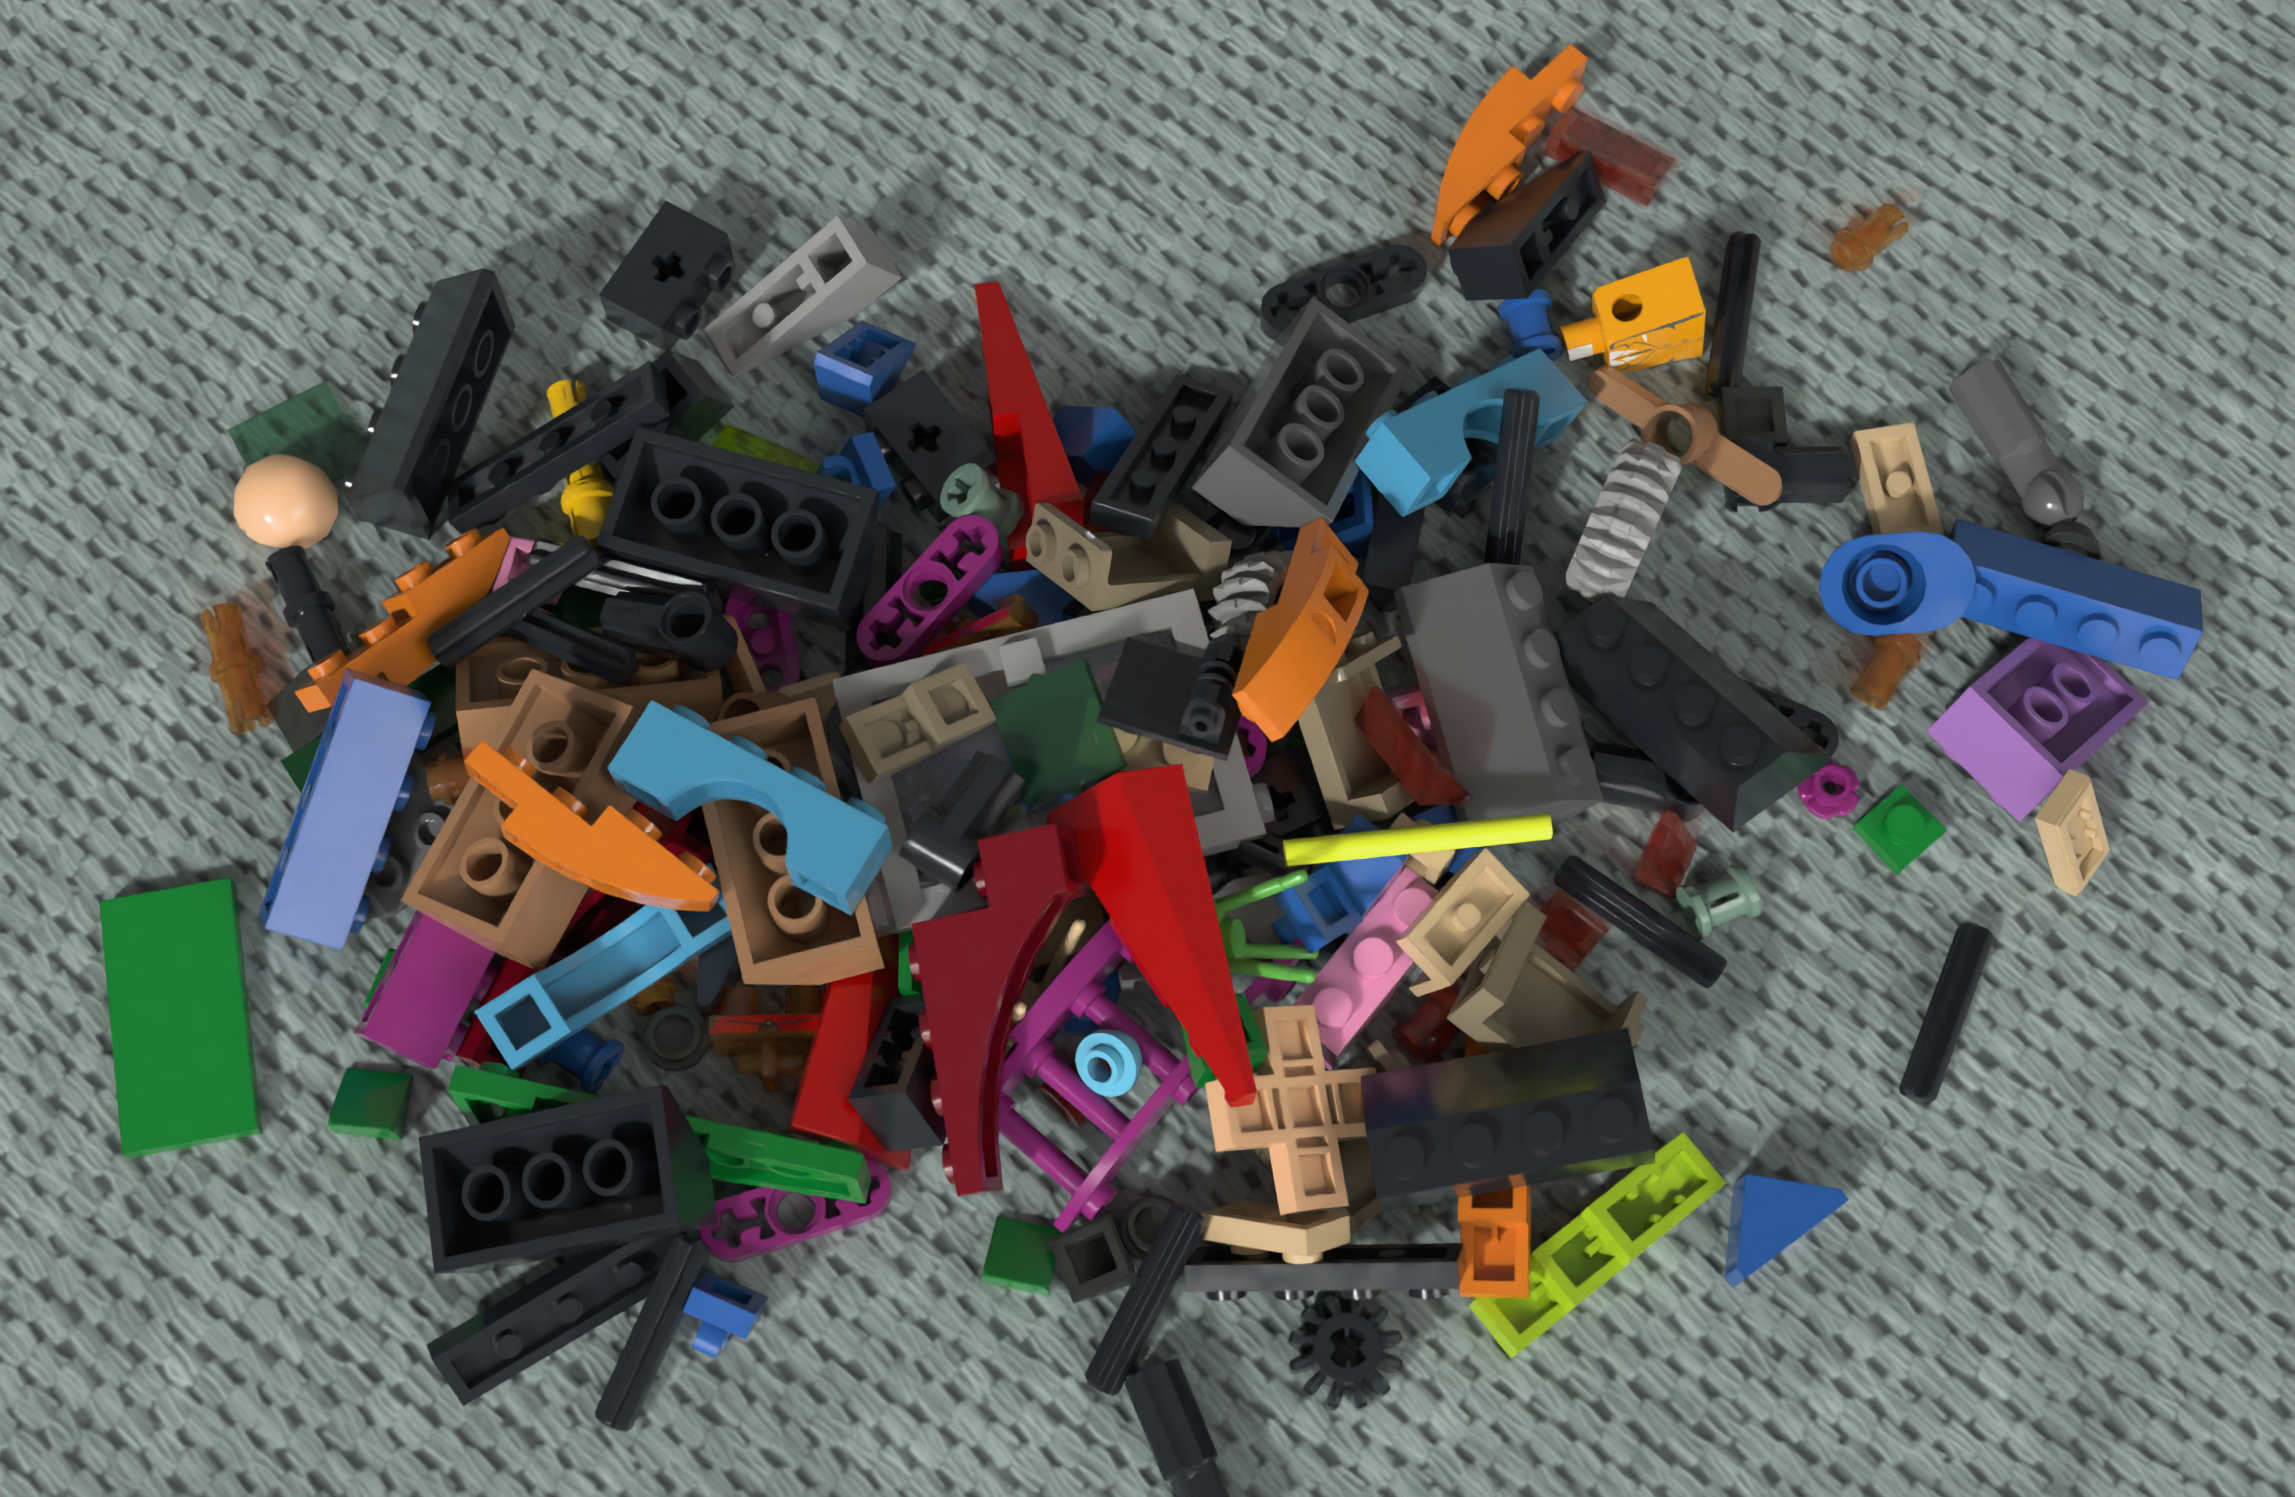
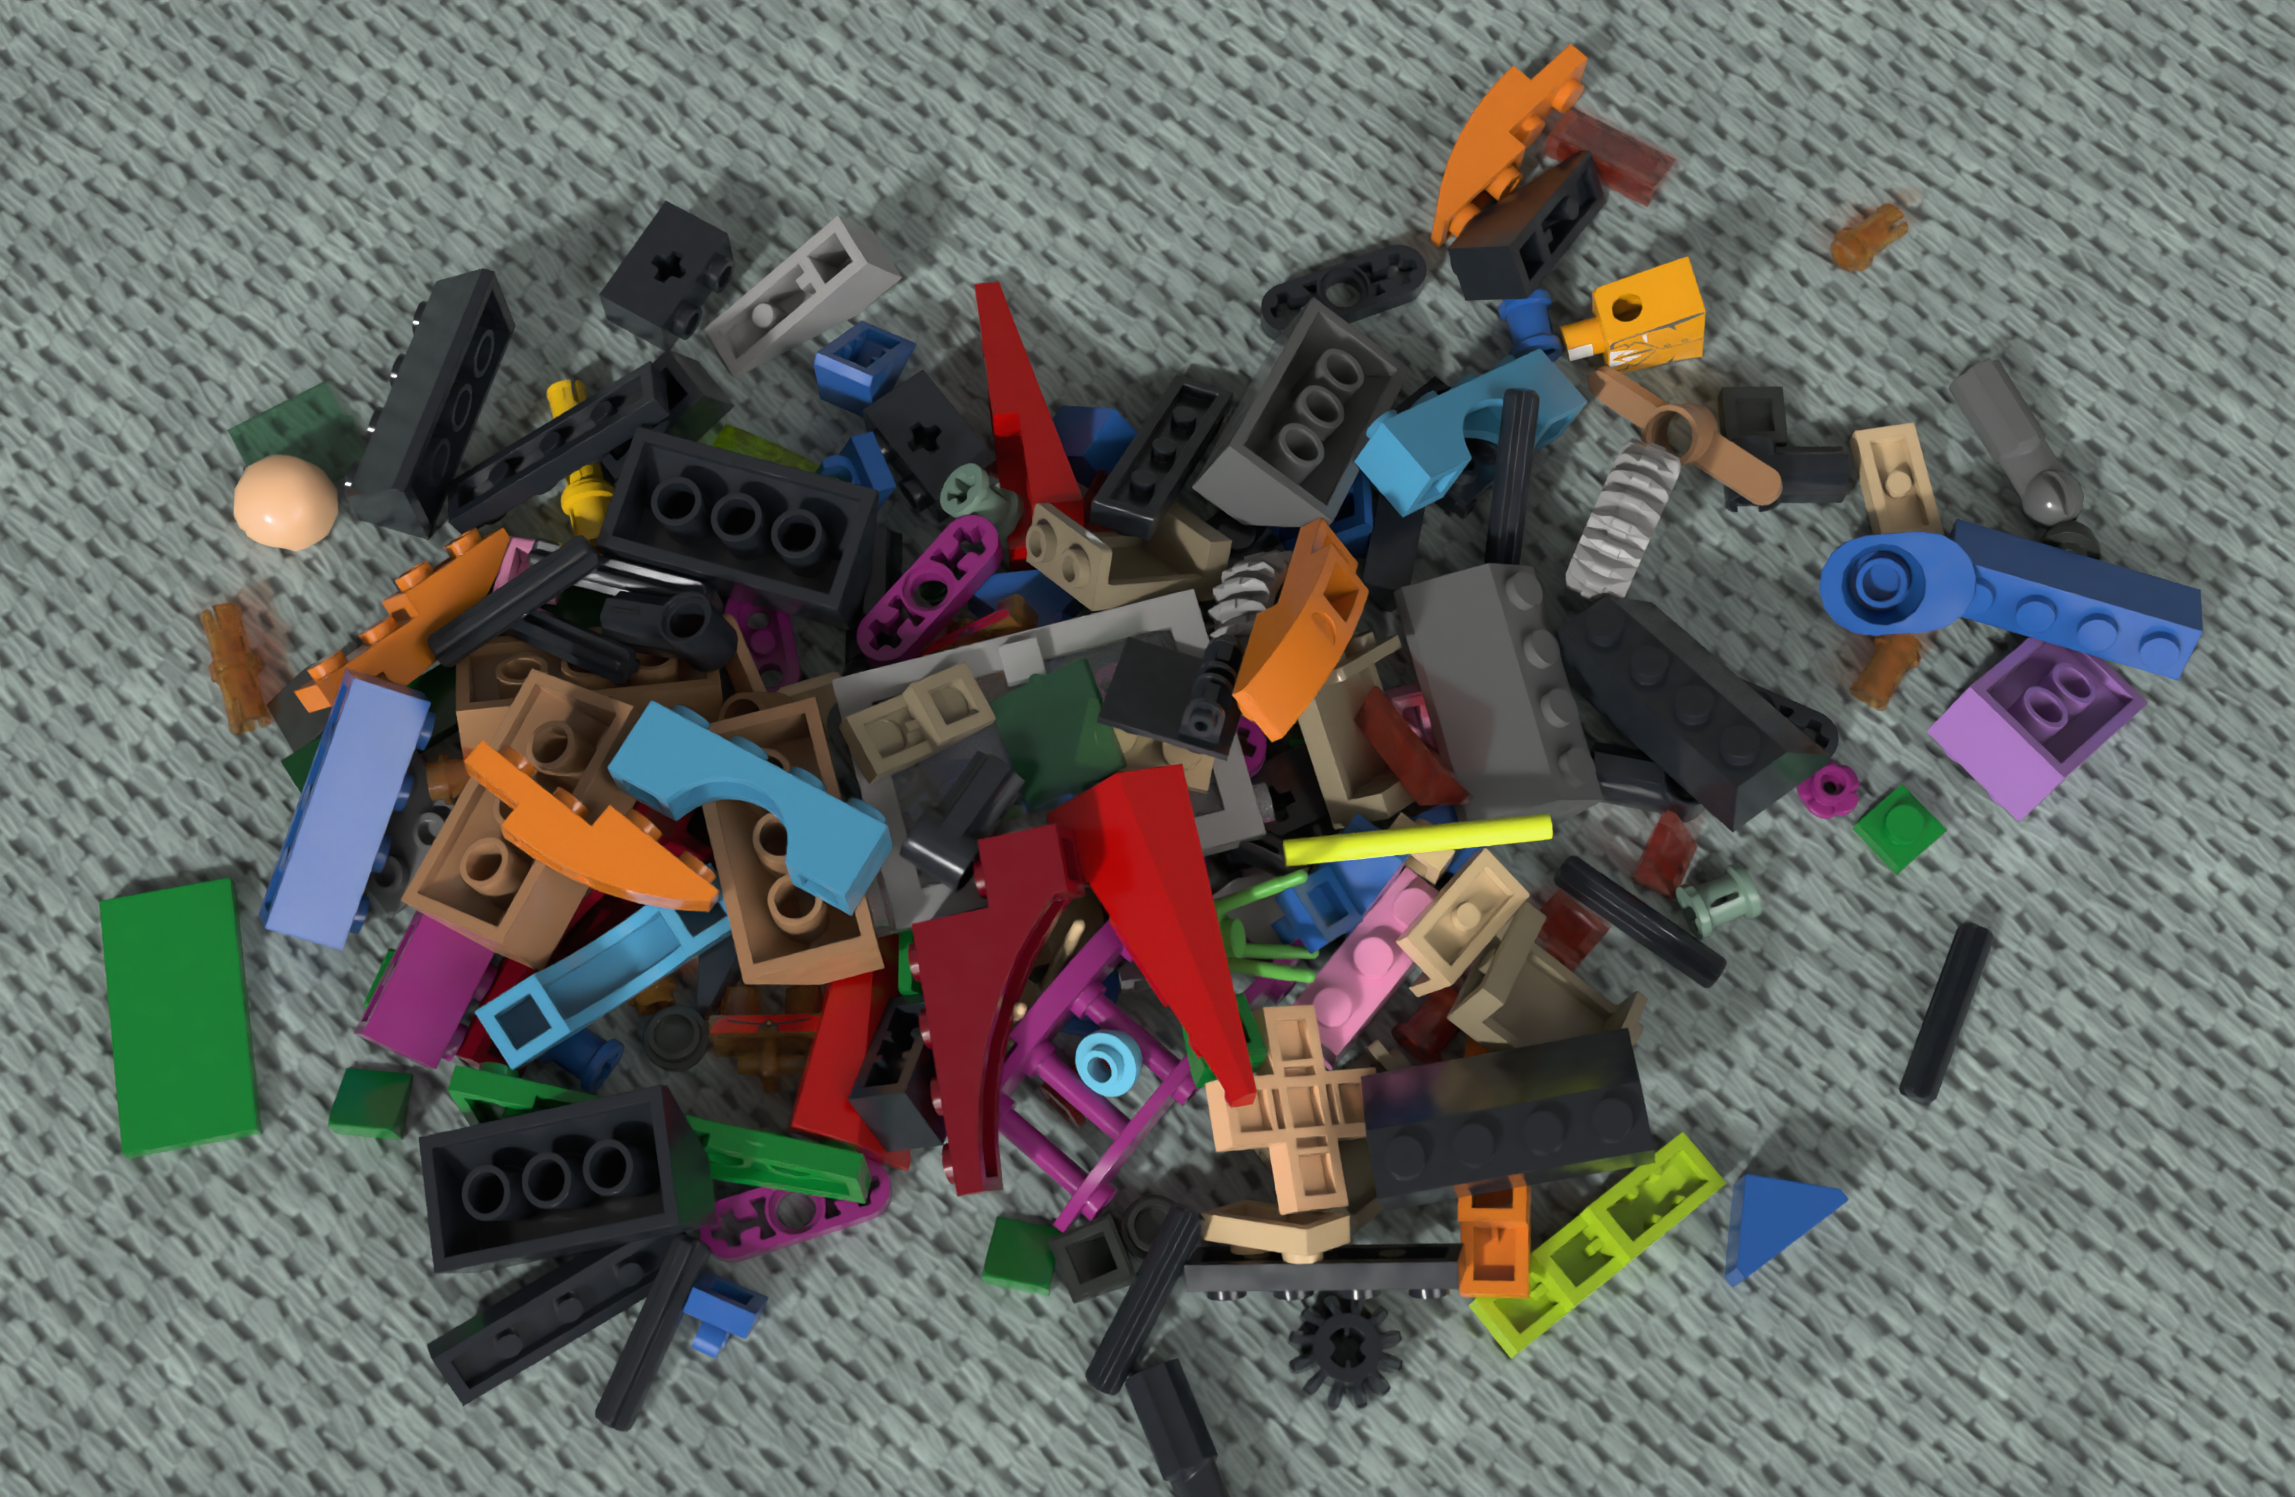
(306, 604): black pin -> none
(1733, 312): black axle -> none
(2072, 832): tan plate -> none

